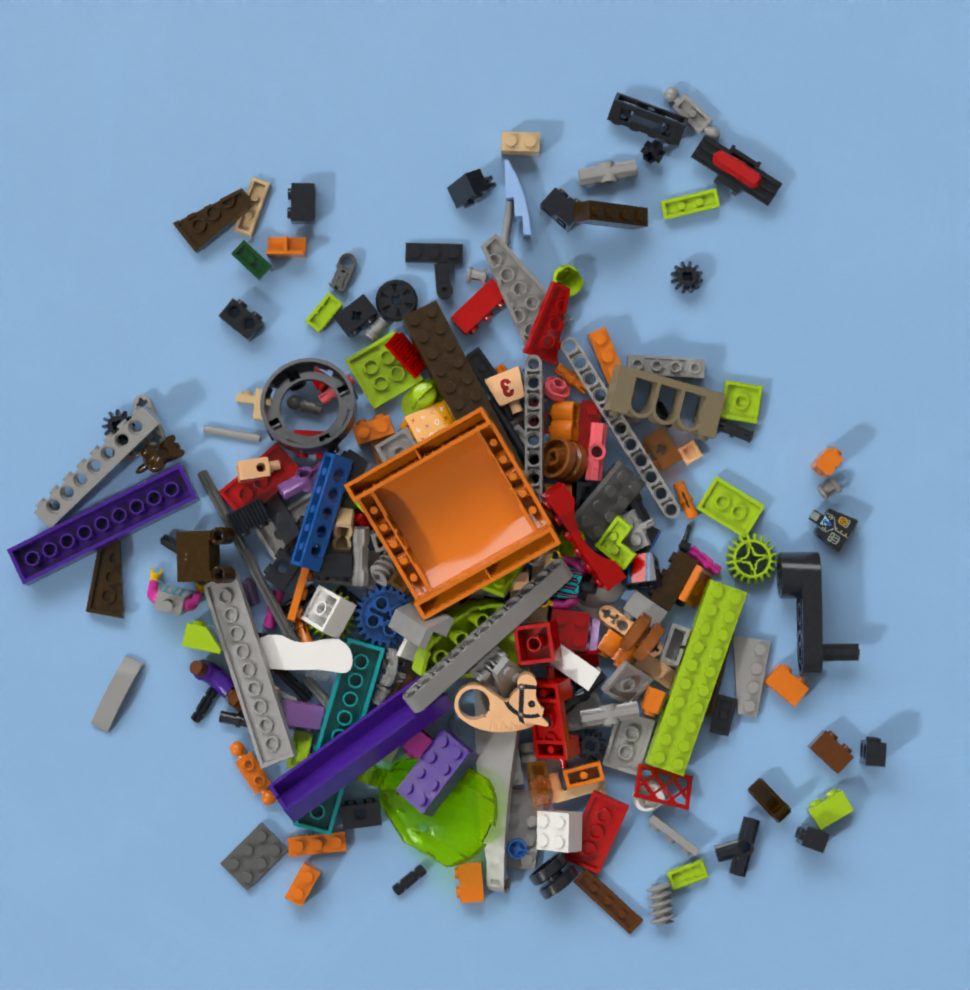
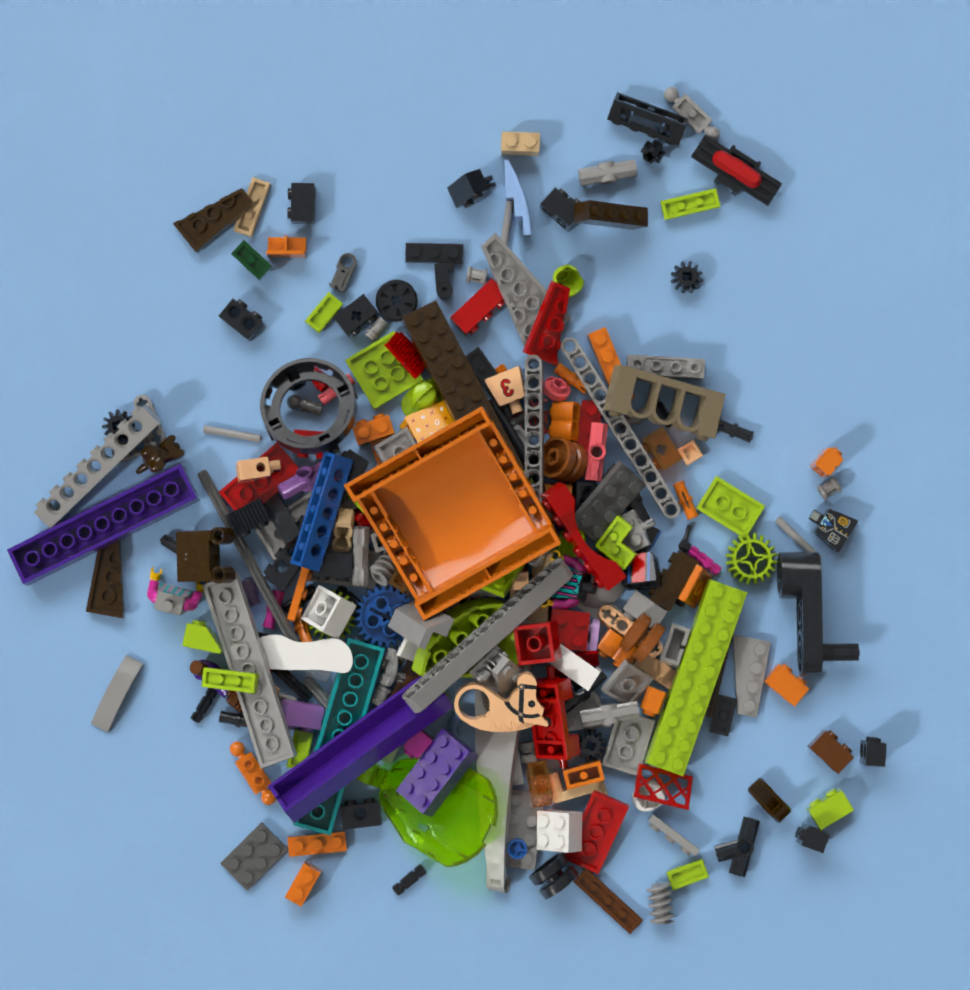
(230, 680): none -> lime plate
(248, 398): tan brick -> none
(470, 882): orange brick -> none
(741, 402): lime plate -> none
(794, 535): none -> light grey bar

